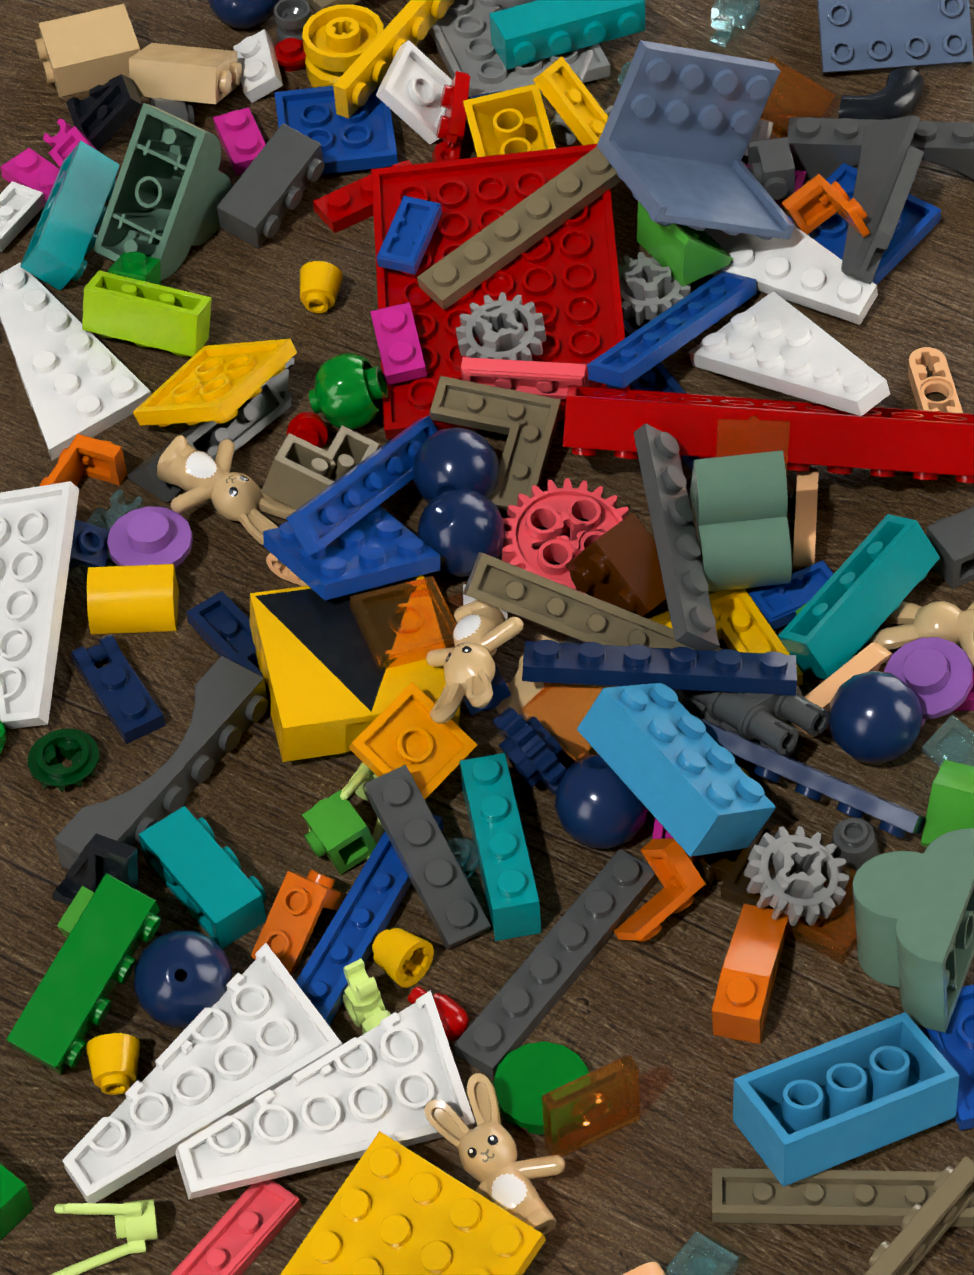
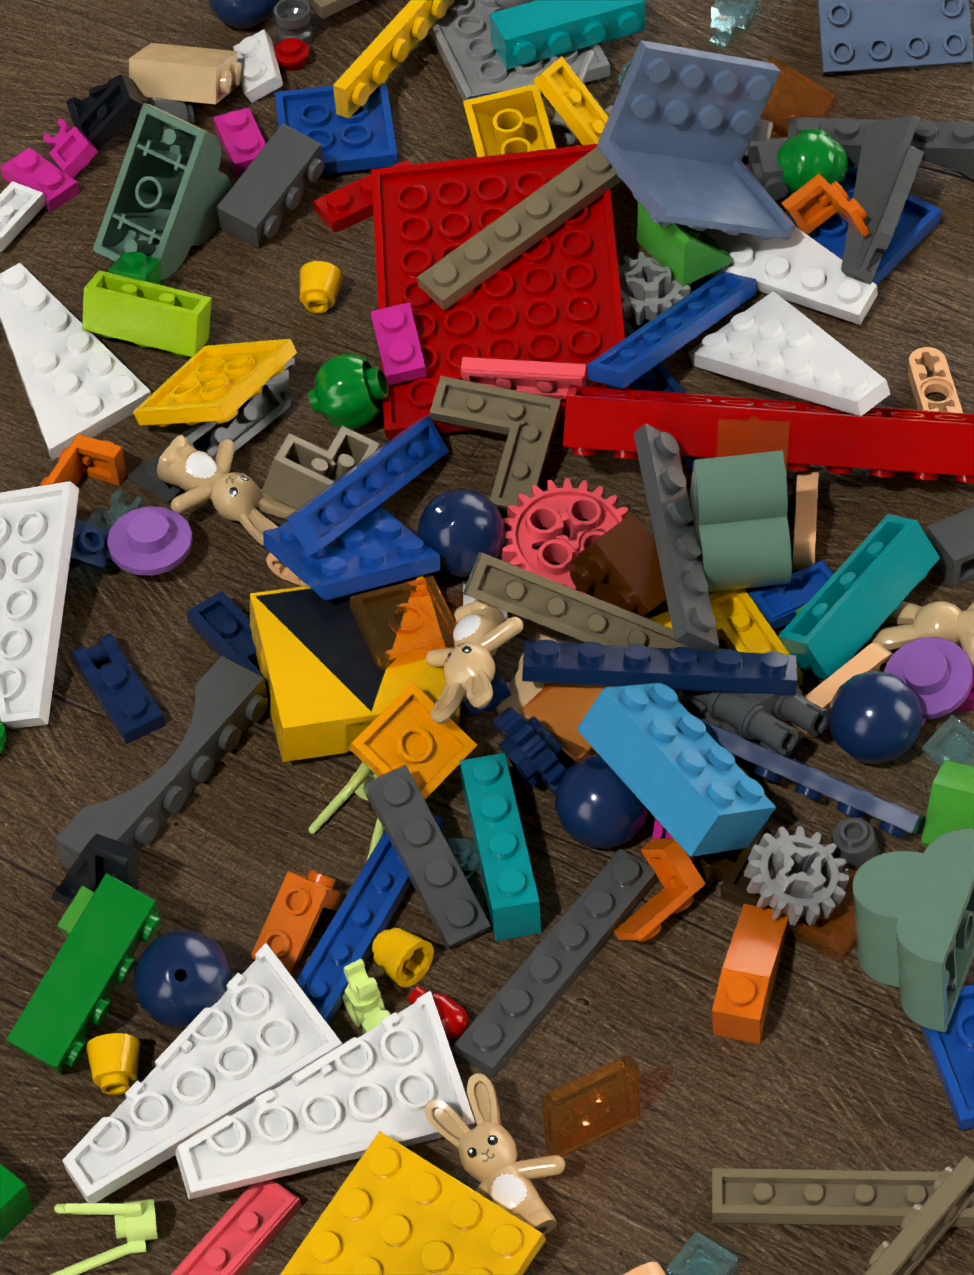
(71, 217): teal brick -> none
(71, 744): dark green gear -> none
(86, 48): tan brick -> none
(132, 599): yellow brick -> none
(204, 876): teal brick -> none
(309, 428): red plate -> none
(336, 39): yellow wheel -> none
(338, 833): bright green brick -> none
(409, 235): blue plate -> none
(414, 90): white plate -> none
(452, 125): red hinge -> none
(455, 461): dark blue piece -> none
(500, 330): light grey gear -> none
(530, 1074): green tile -> none
(810, 155): none -> green plant
(844, 1098): dark azure brick -> none
(894, 101): black cylinder -> none

